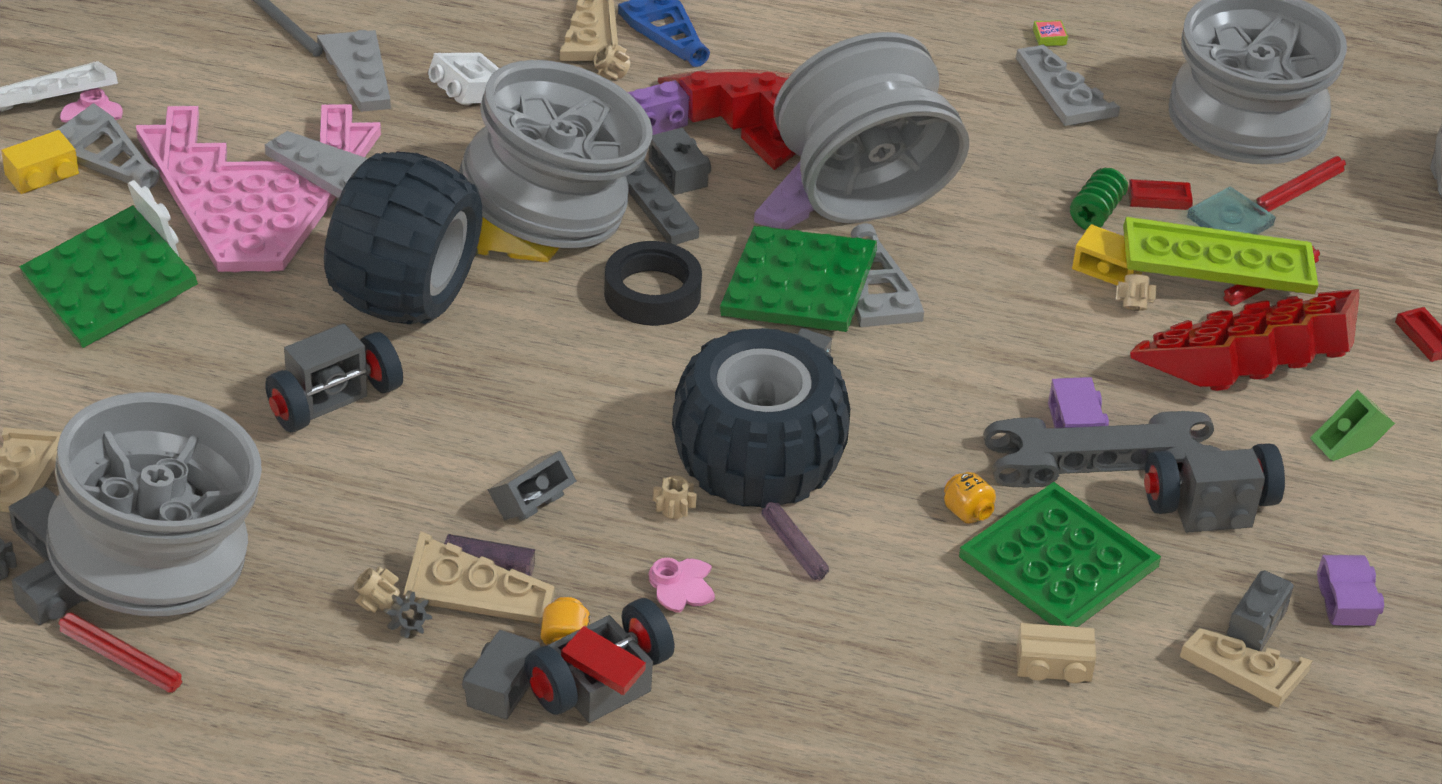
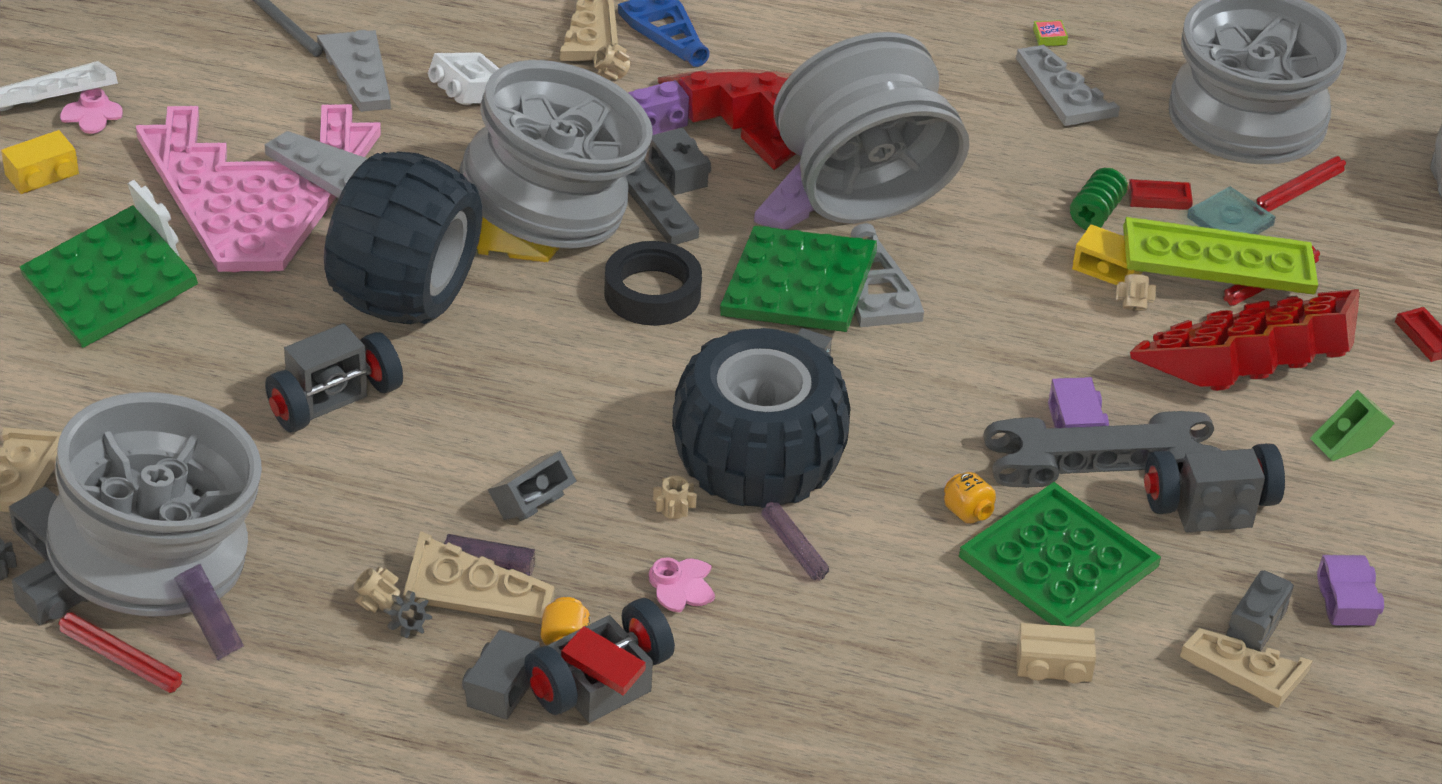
(90, 126): light grey plate -> none
(209, 612): none -> clear purple piece

